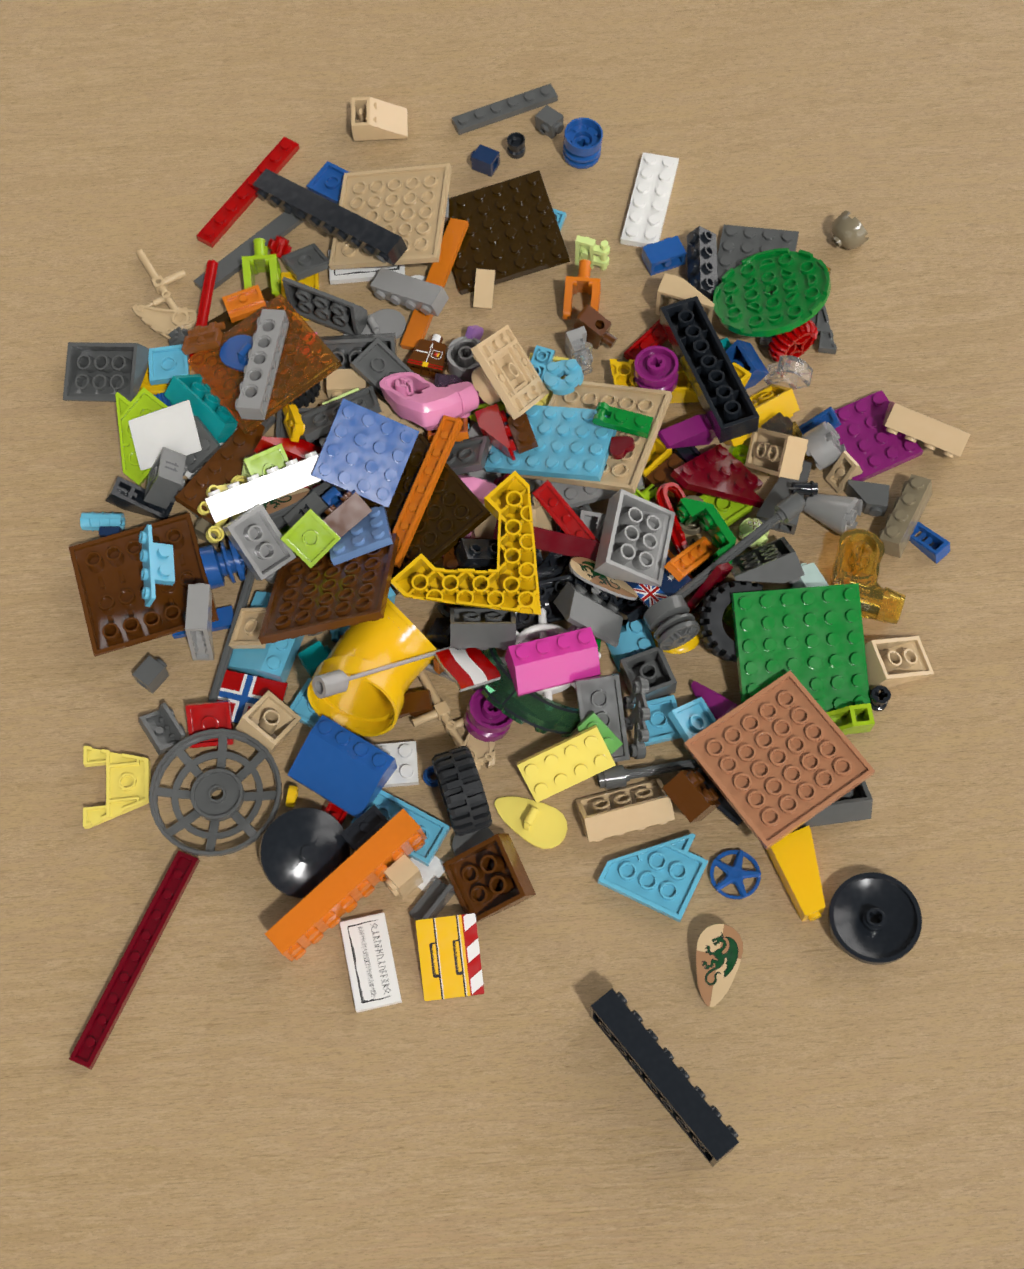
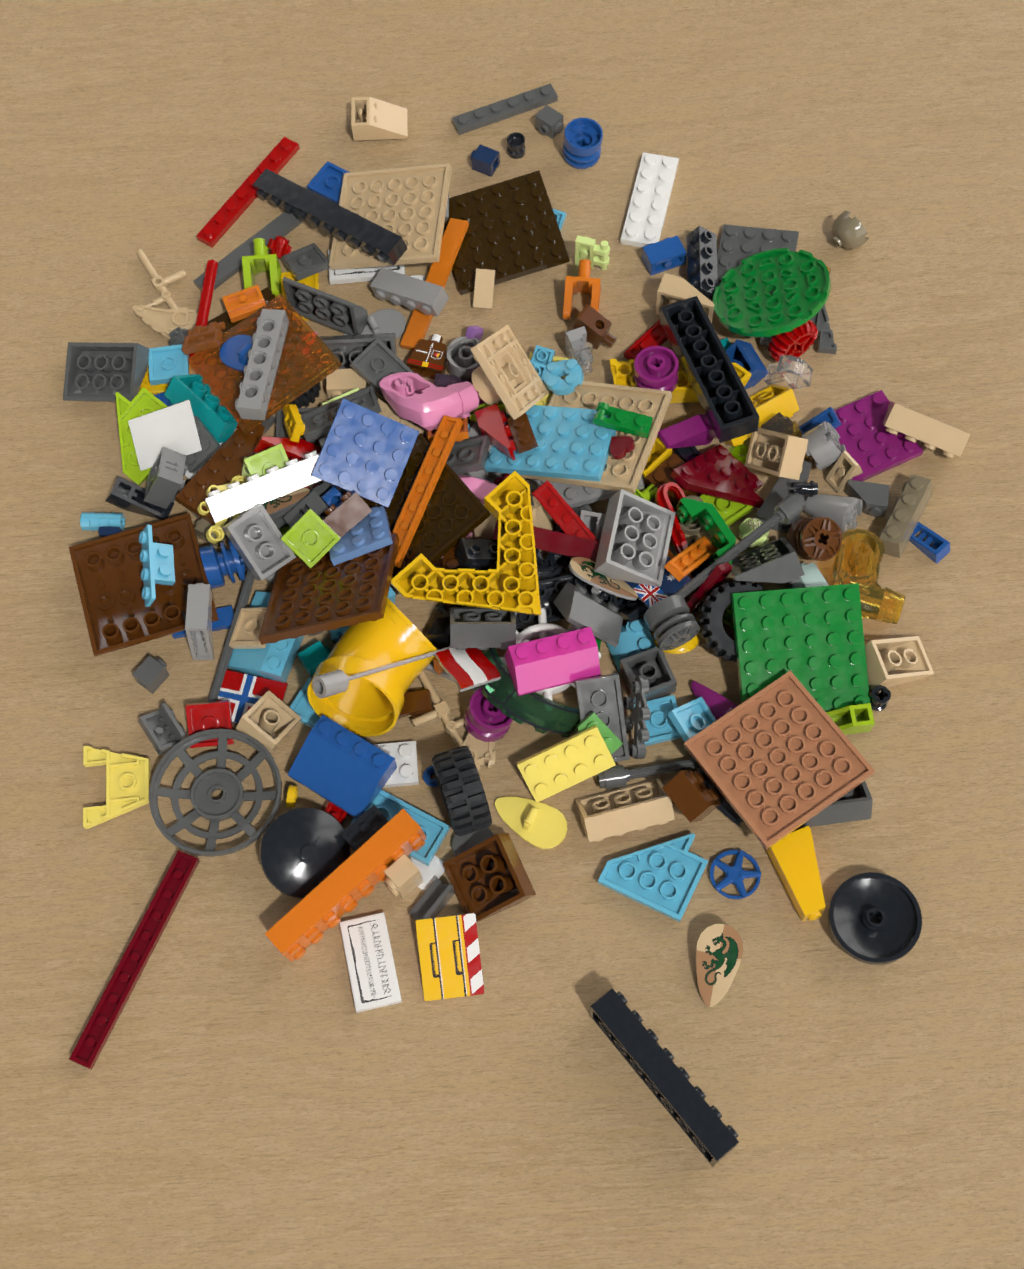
(815, 538): none -> reddish brown wheel

